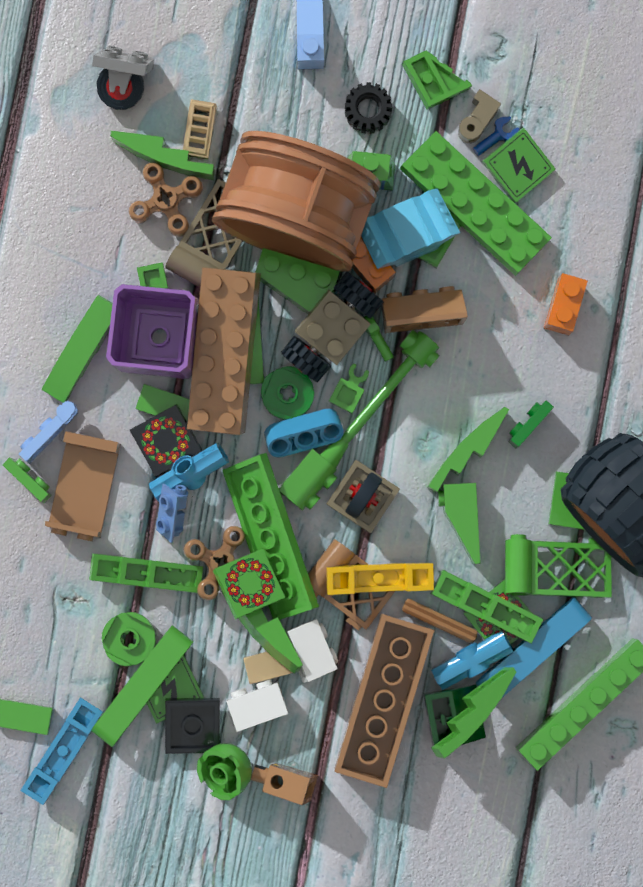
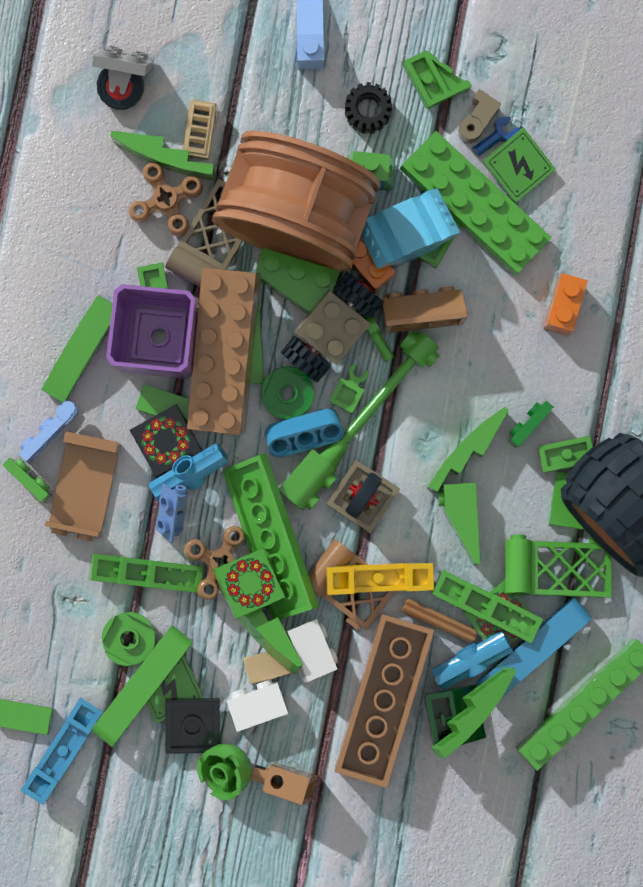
(563, 453): none -> bright green plate

